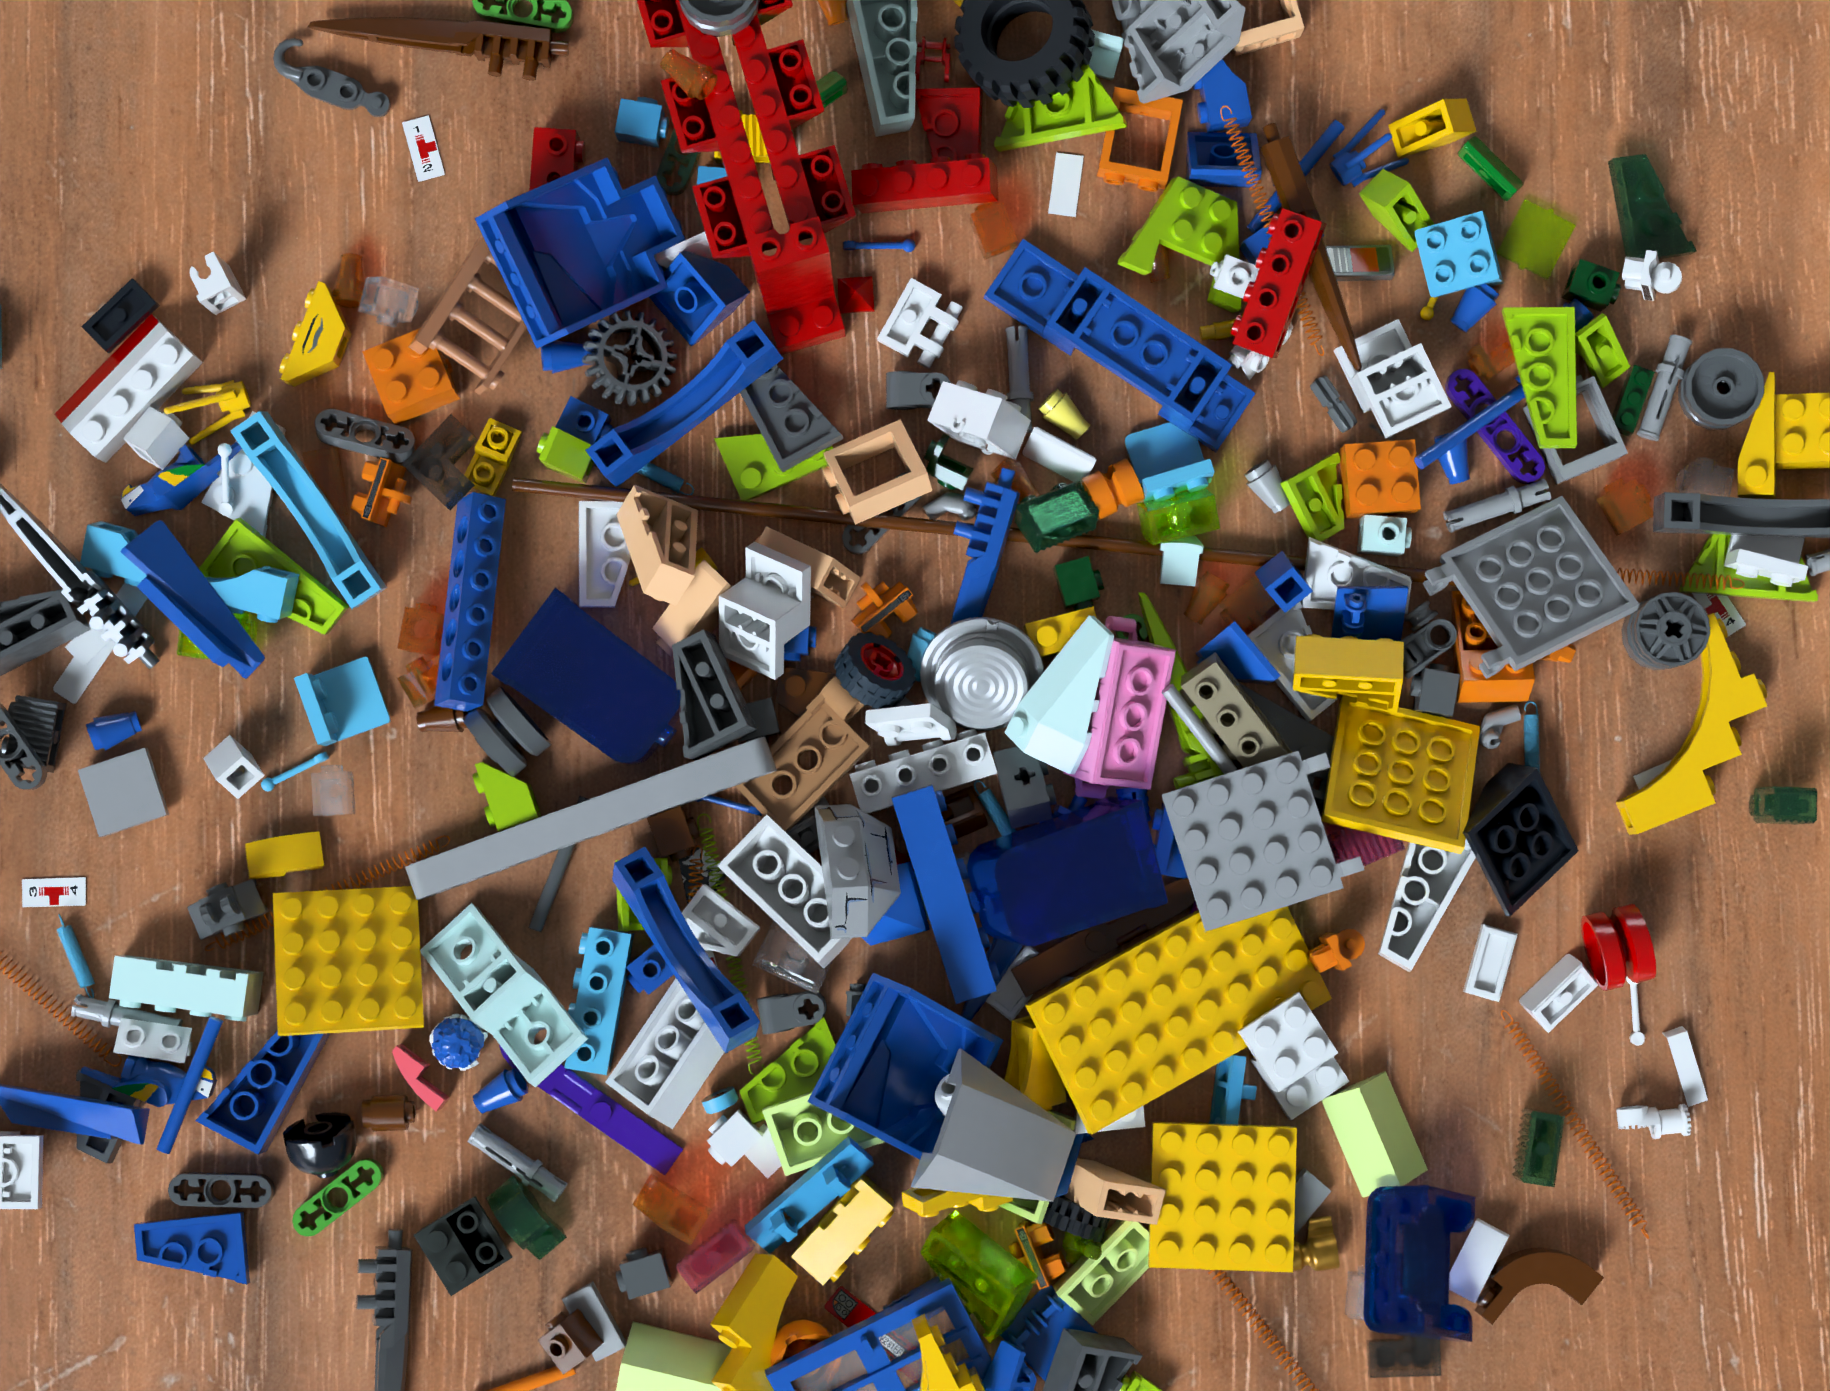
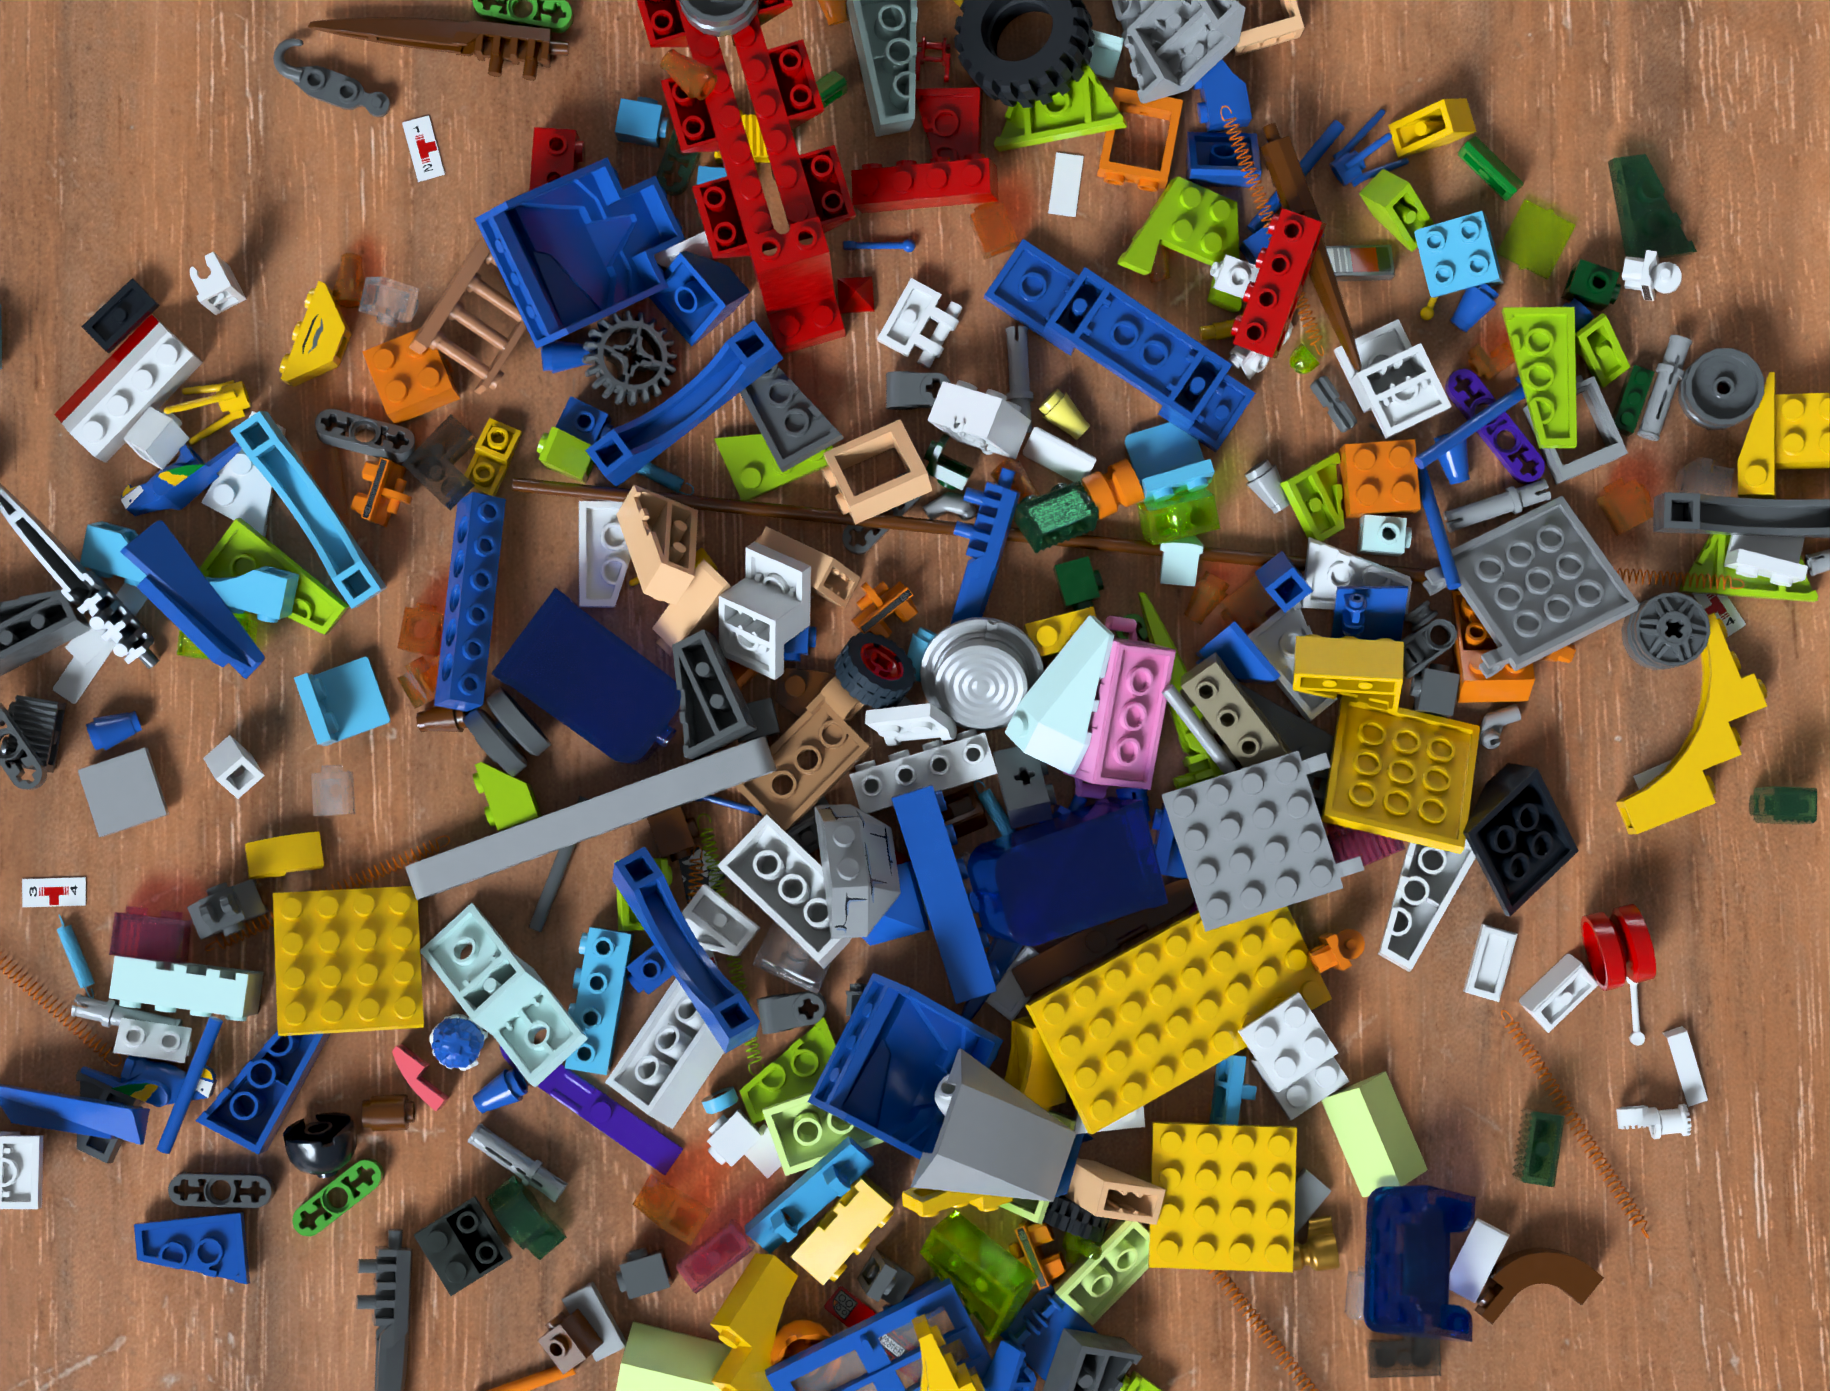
(151, 936): none -> clear pink brick
(226, 506): white hinge -> none
(269, 783): medium azure hinge -> none
(885, 1279): none -> dark grey slope
(1303, 360): none -> clear neon green hinge
(1438, 530): none -> blue bar
(1531, 738): medium azure piece -> none

